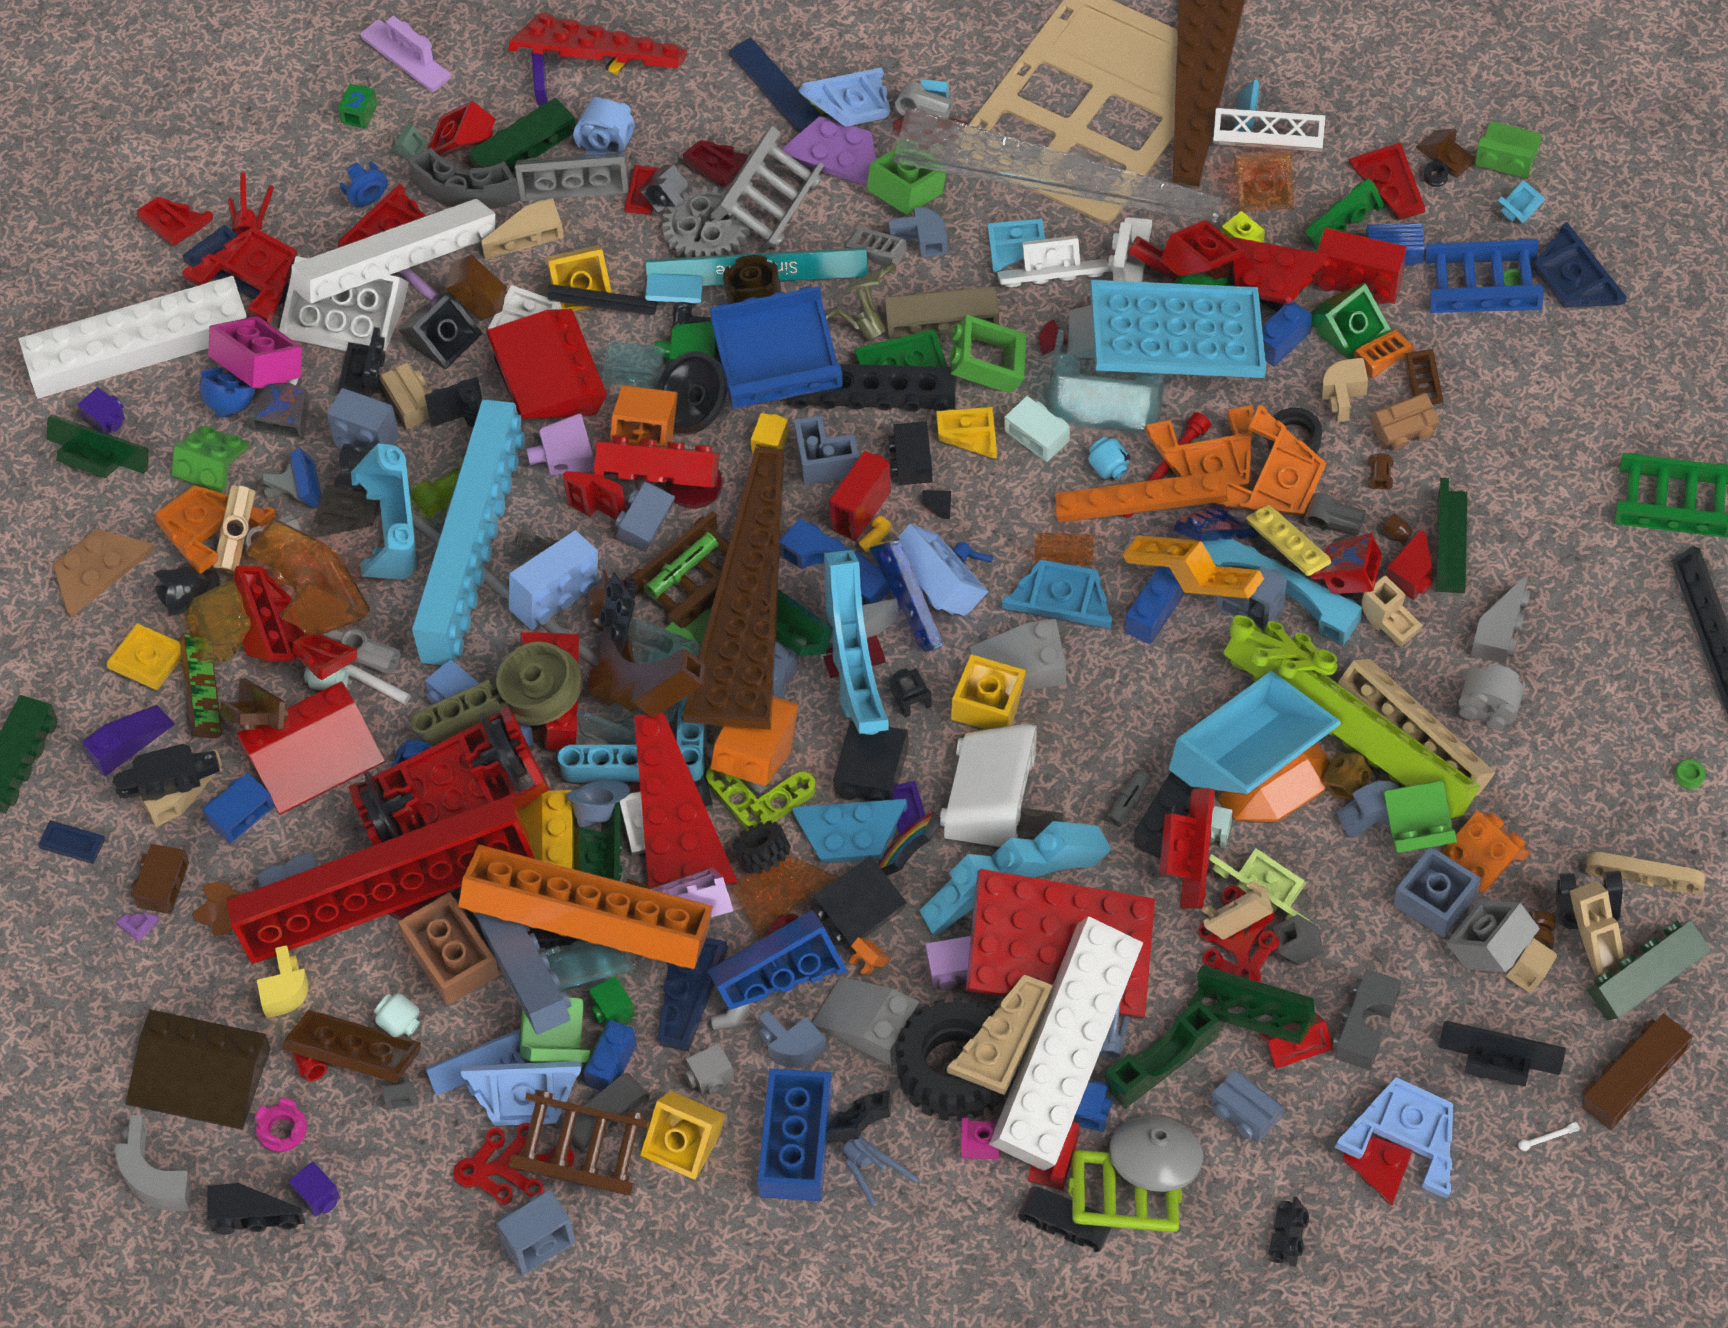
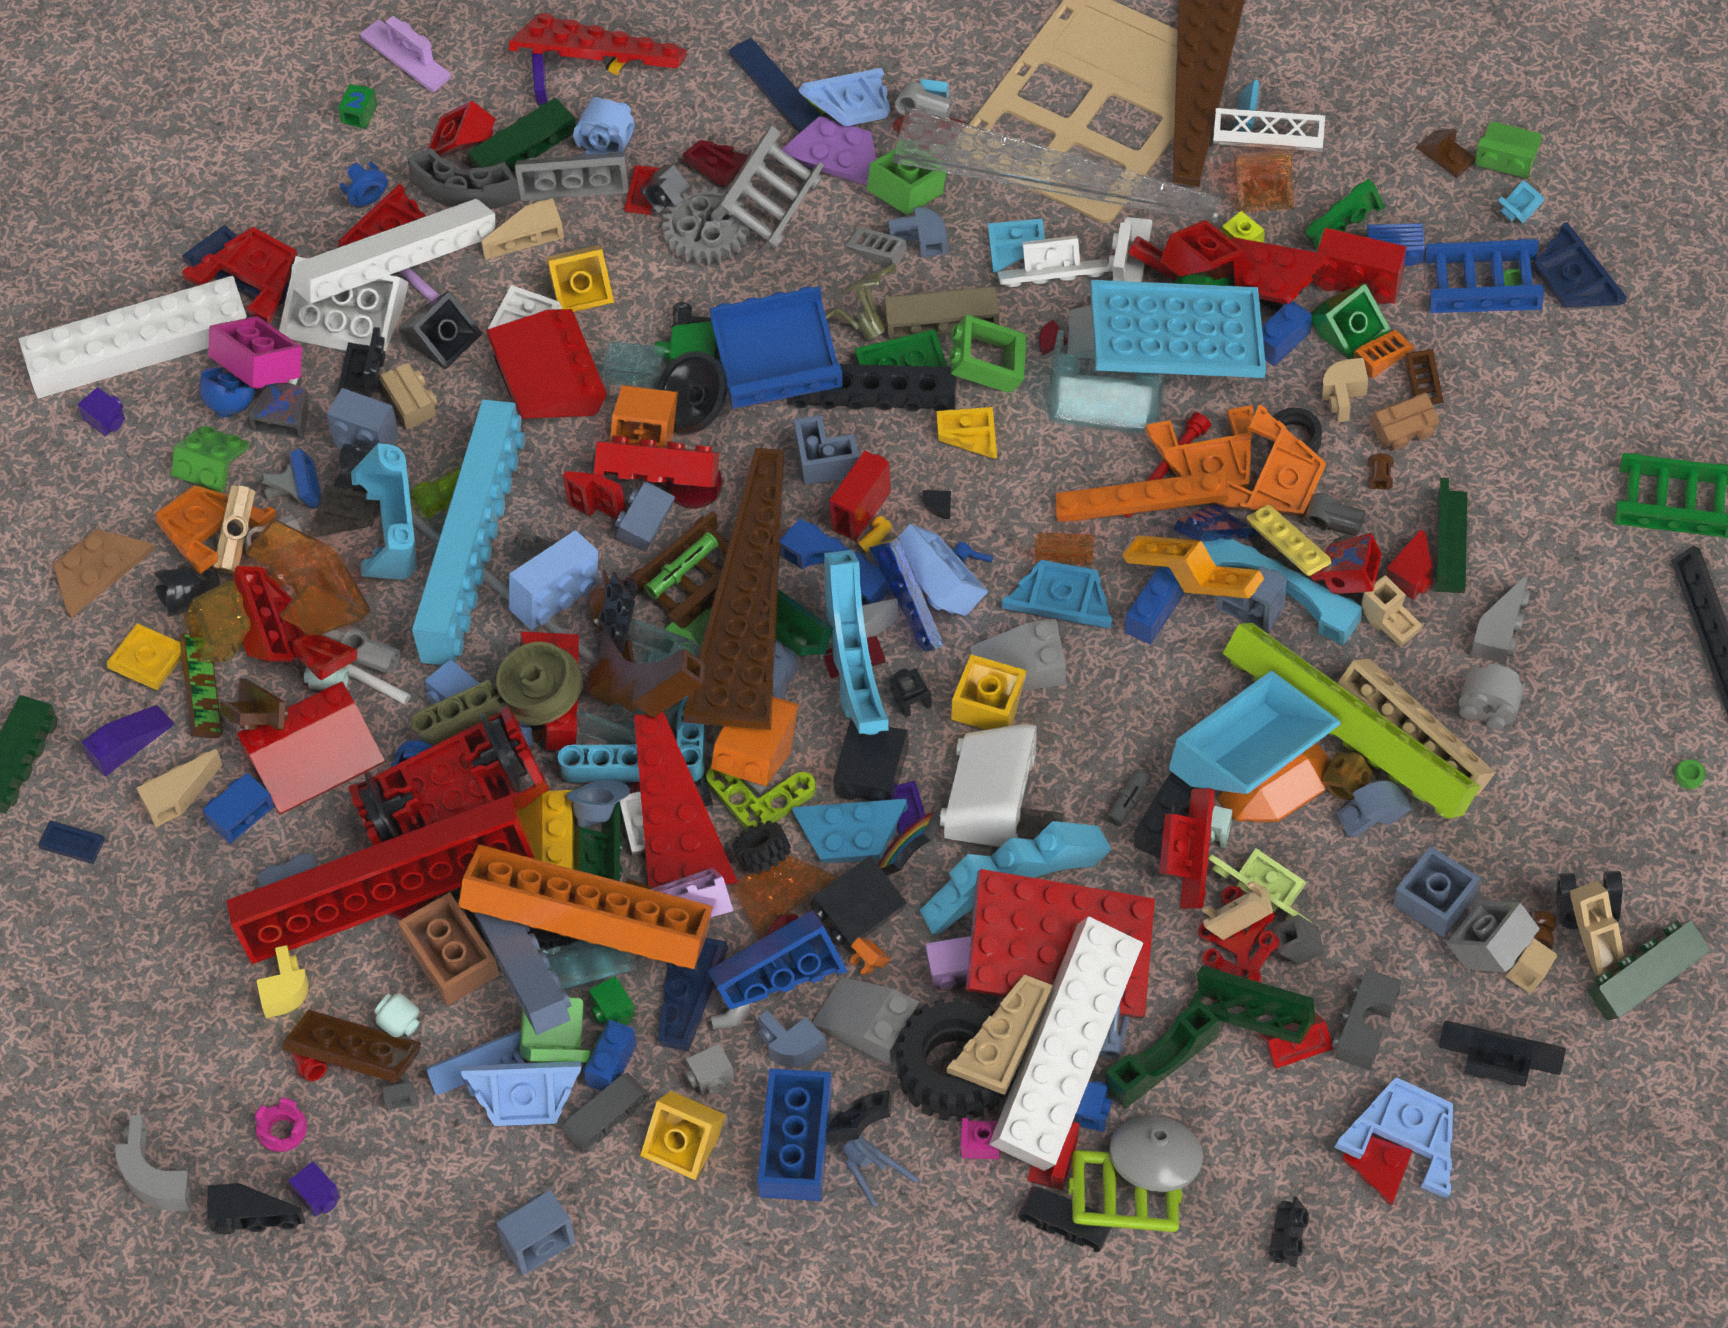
(93, 449): dark green bracket -> none
(137, 924): medium lavender tile -> none
(160, 878): reddish brown brick -> none
(165, 772): black hinge -> none
(172, 220): red wing -> none
(197, 1069): dark brown slope -> none
(215, 910): dark orange plate -> none
(246, 217): red plant -> none
(409, 142): sand green tile -> none
(455, 402): black hinge -> none
(476, 287): reddish brown brick -> none
(501, 1167): red plant -> none
(558, 1166): reddish brown fence -> none
(563, 447): lavender torso -> none
(601, 299): black axle -> none
(674, 288): medium azure slope -> none
(751, 278): dark brown brick -> none
(770, 432): yellow brick -> none
(791, 265): teal tile -> none
(912, 453): black brick -> none
(1037, 428): light aqua brick -> none
(1109, 458): medium azure head -> none
(1246, 1106): sand blue brick -> none
(1274, 636): lime plant -> none
(1393, 179): red wing -> none
(1397, 528): reddish brown hose -> none
(1419, 816): bright green bracket -> none
(1439, 167): black bush -> none
(1486, 847): orange bracket -> none
(1525, 1144): white hinge -> none
(1636, 1070): reddish brown brick -> none
(1647, 872): tan beam -> none

